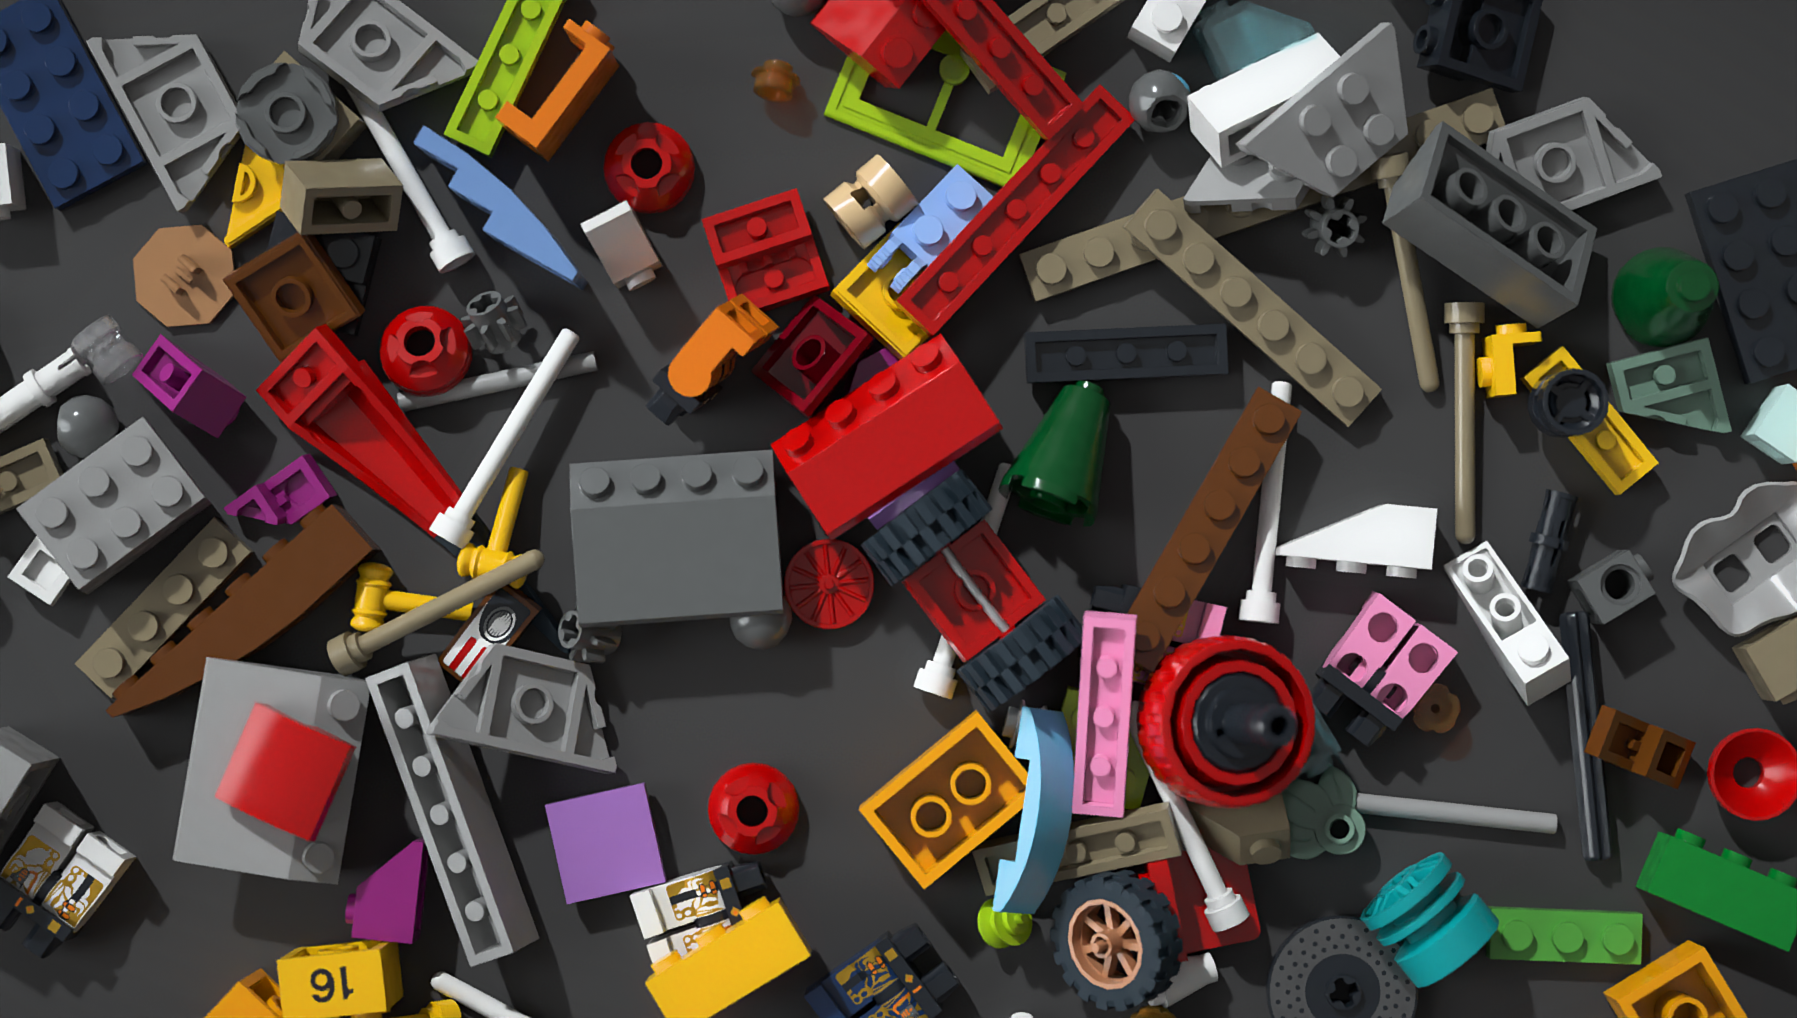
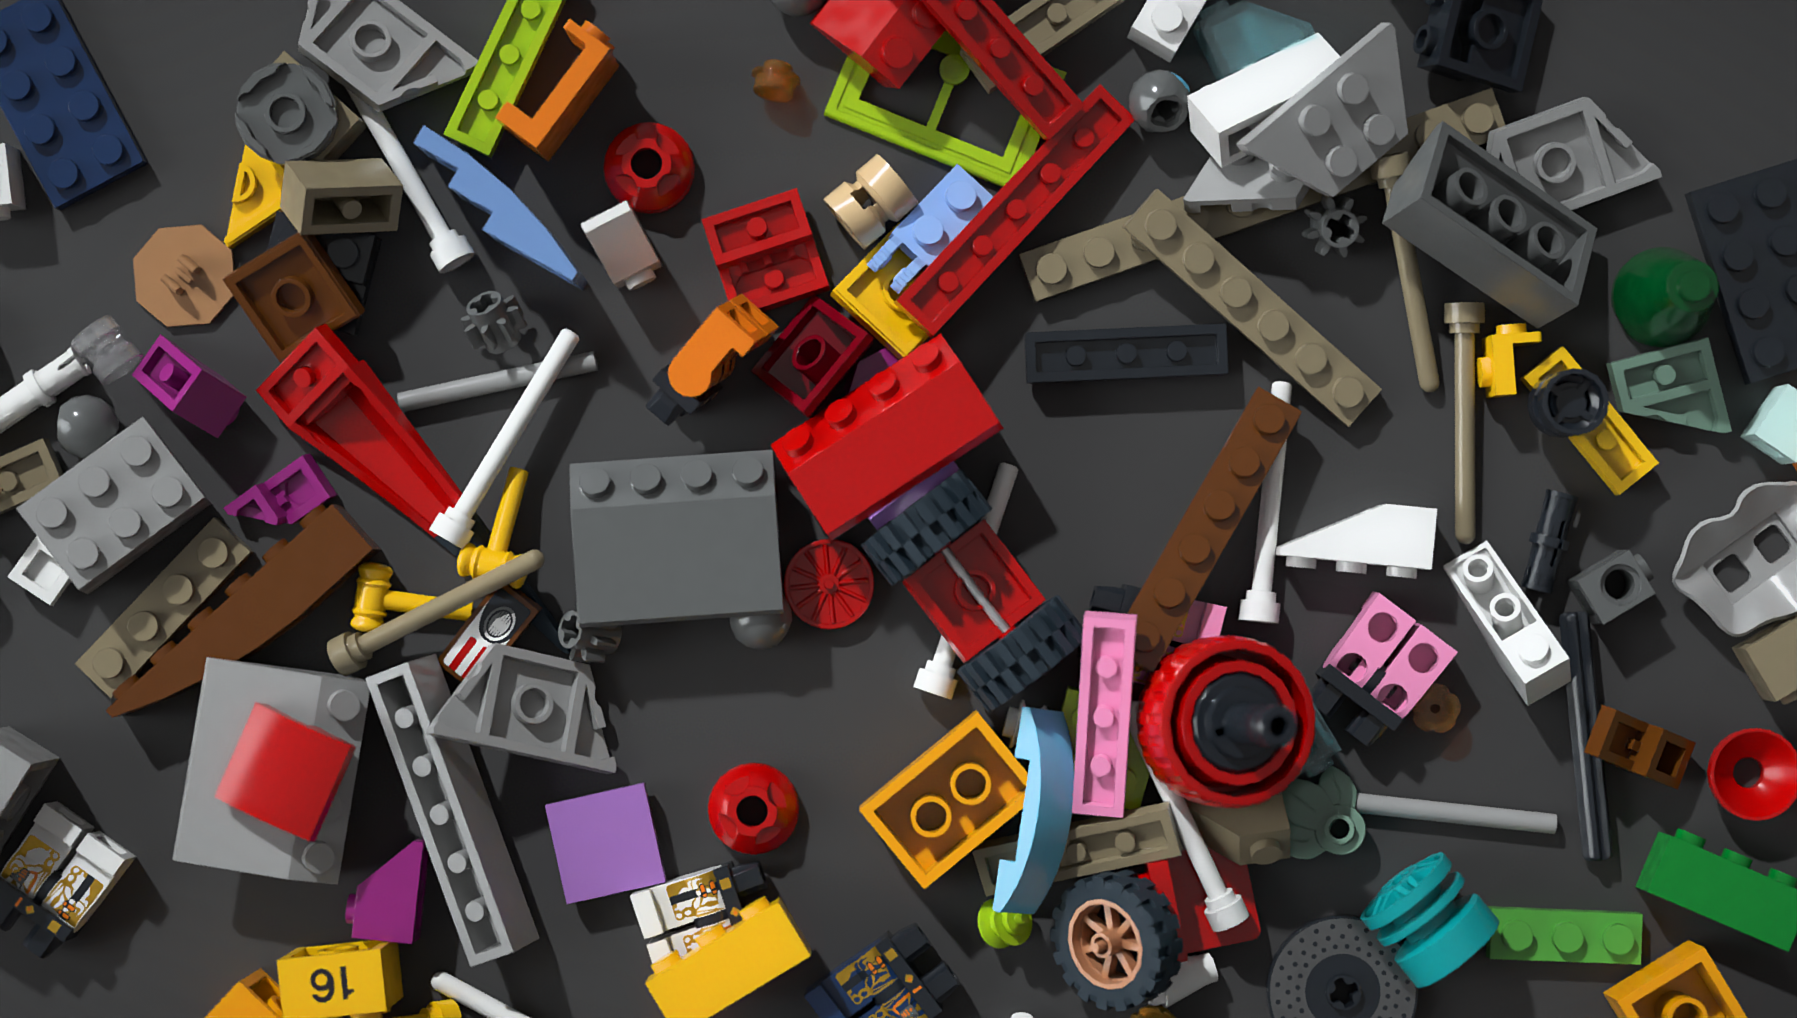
(174, 107): light grey wing -> none
(436, 370): red piece -> none
(1064, 458): dark green cone -> none

